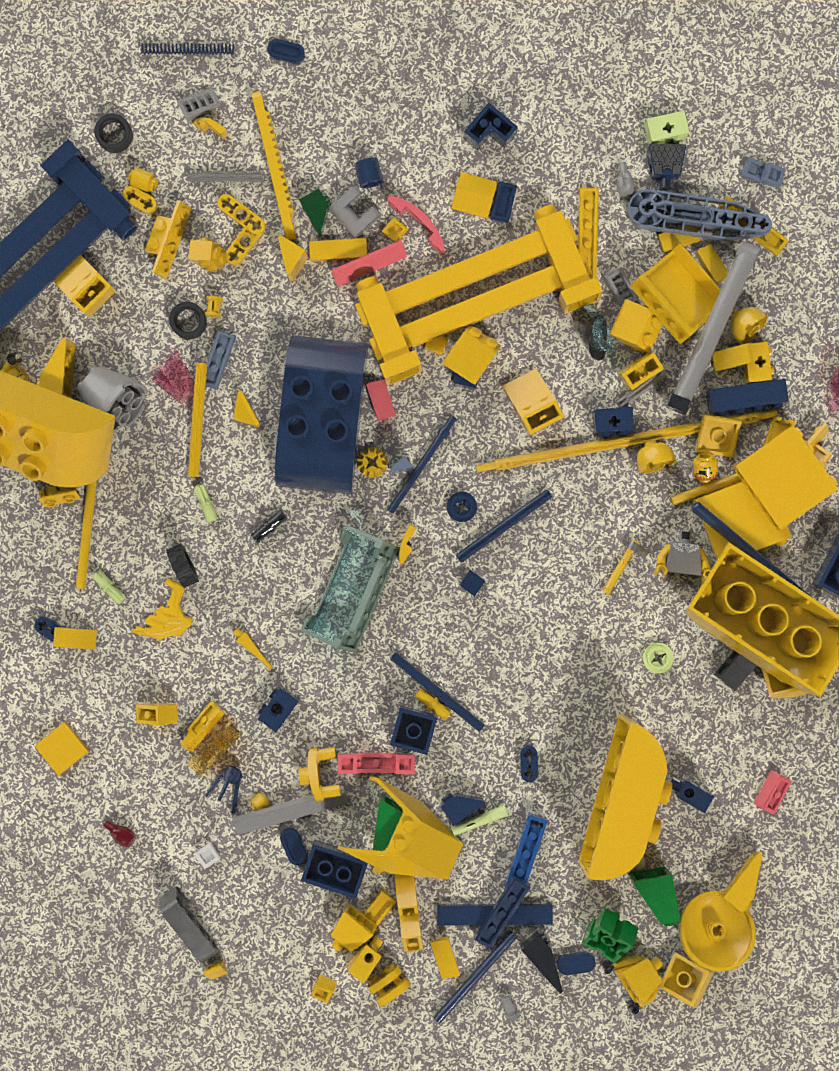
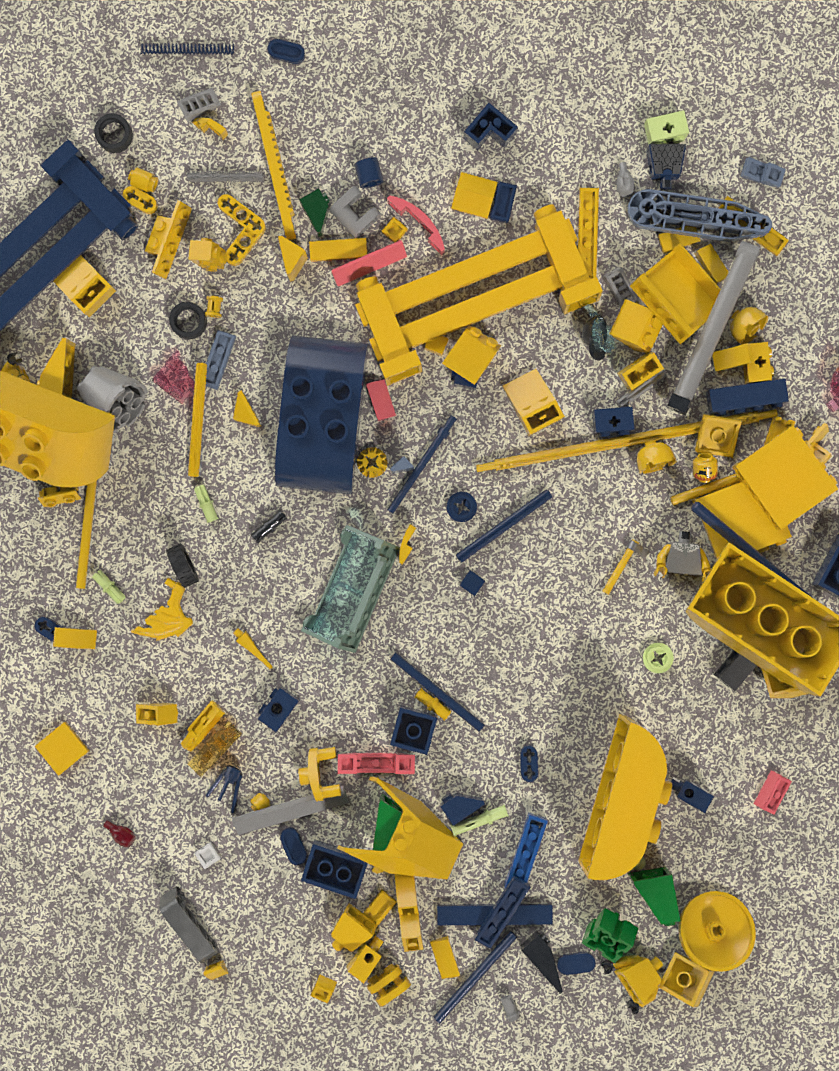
(743, 886): yellow slope -> none

